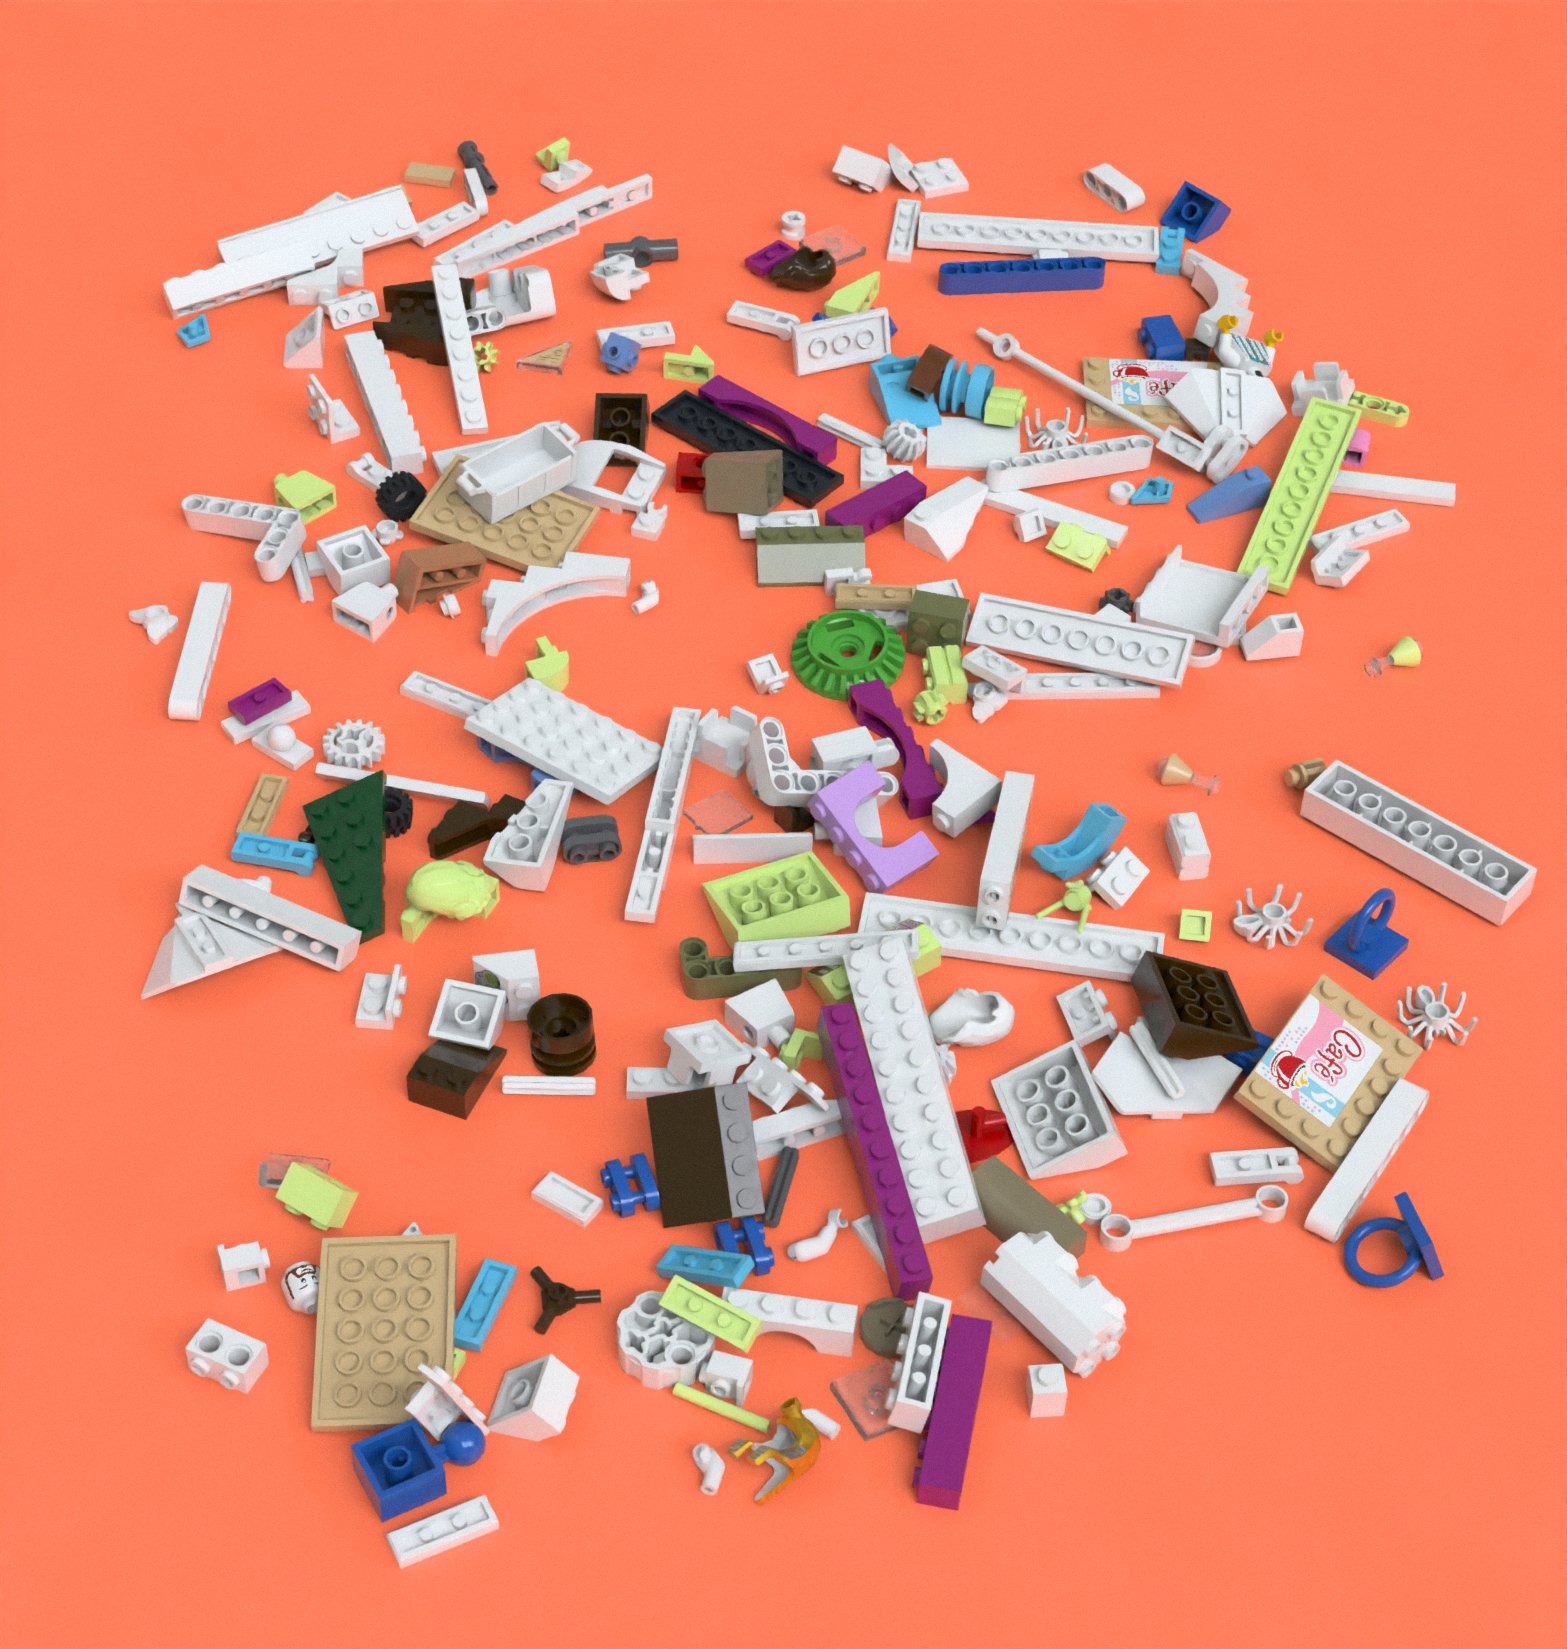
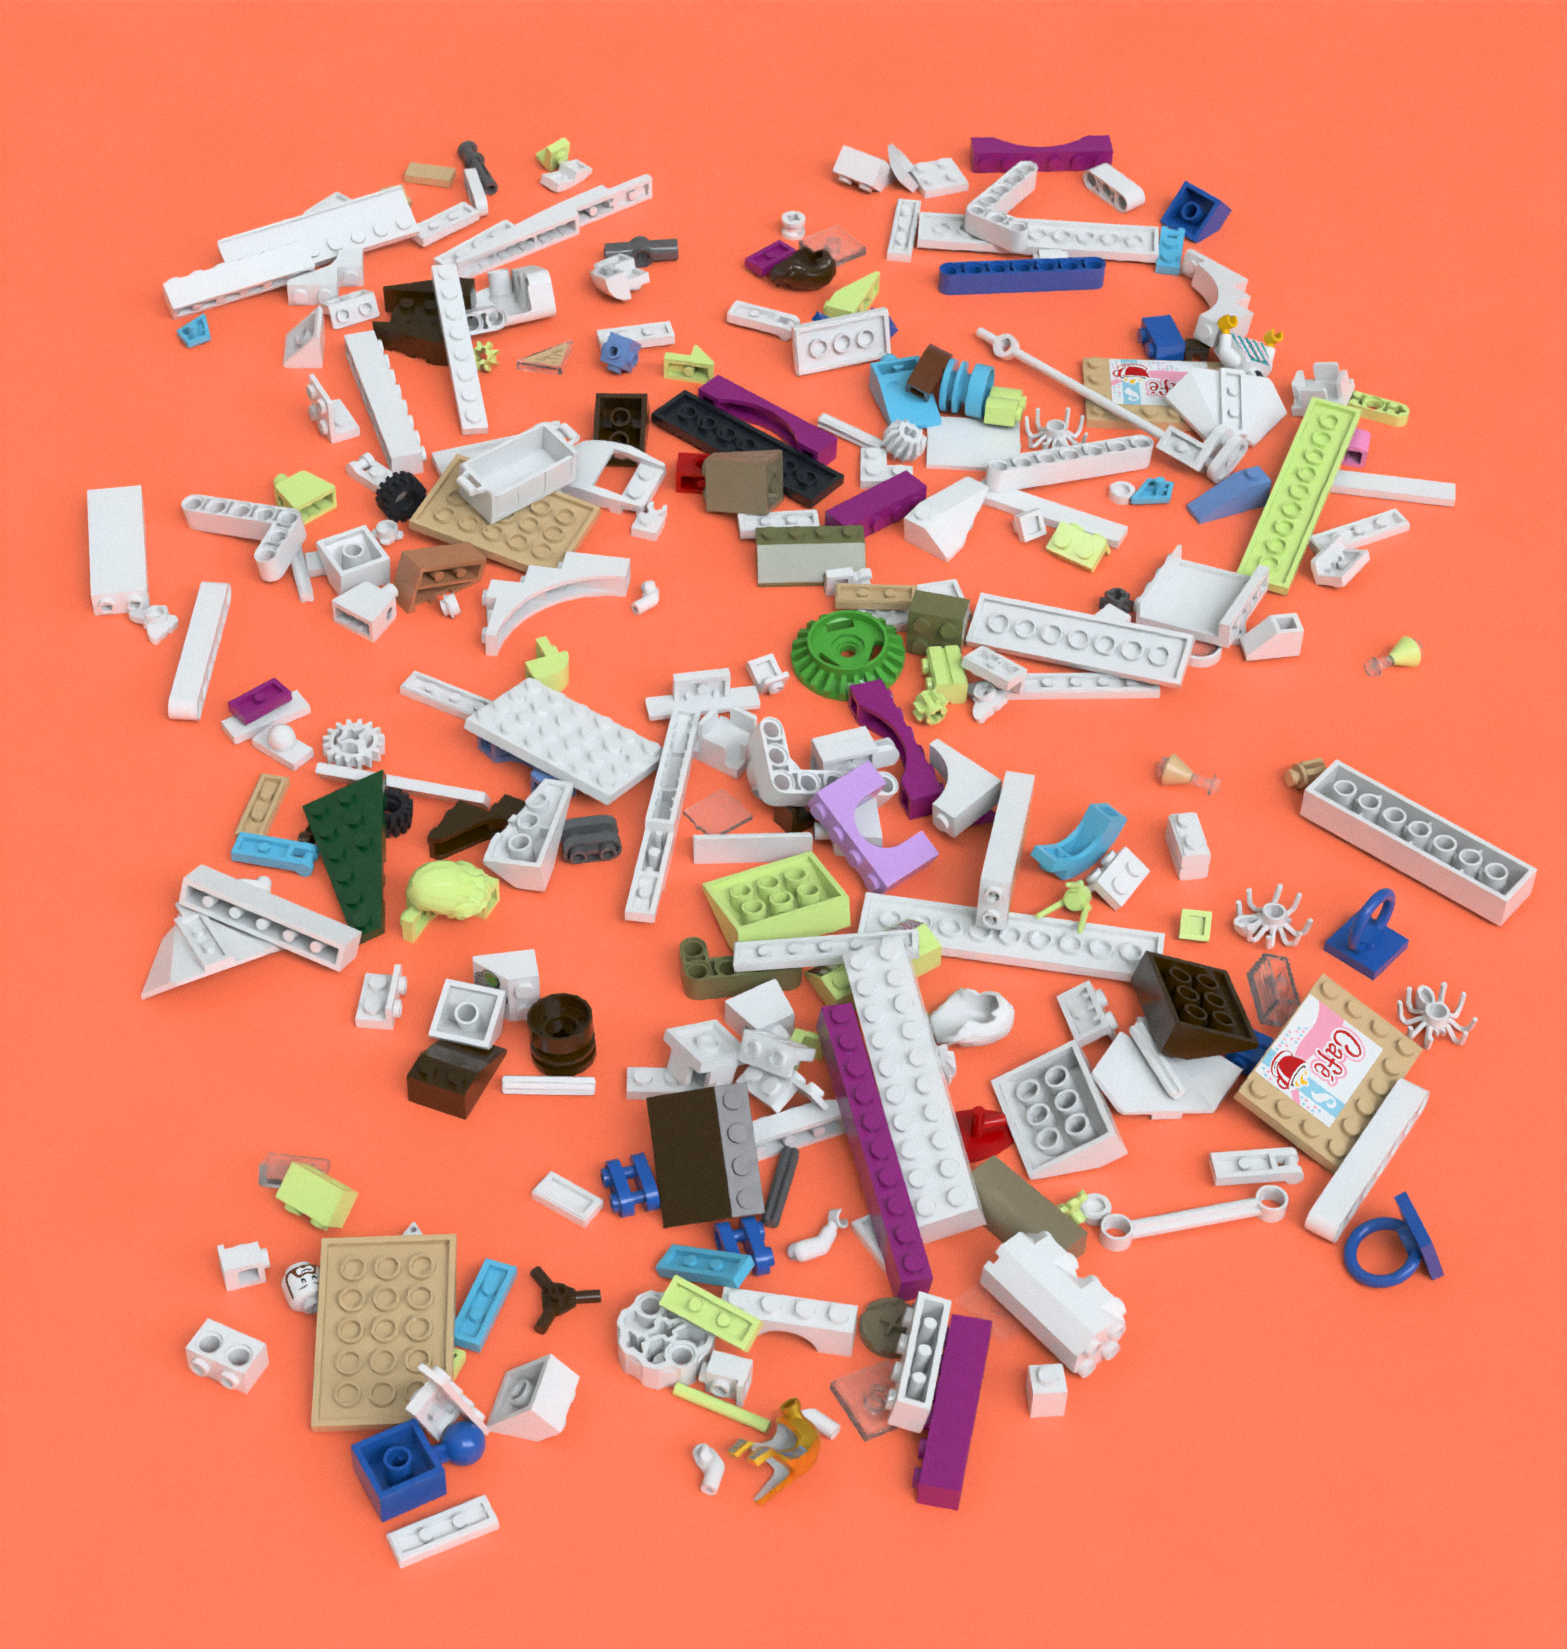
(117, 550): none -> white brick
(702, 691): none -> white bracket
(773, 1052): none -> white bracket
(987, 214): none -> white beam
(999, 156): none -> magenta arch
(1273, 989): none -> clear brick

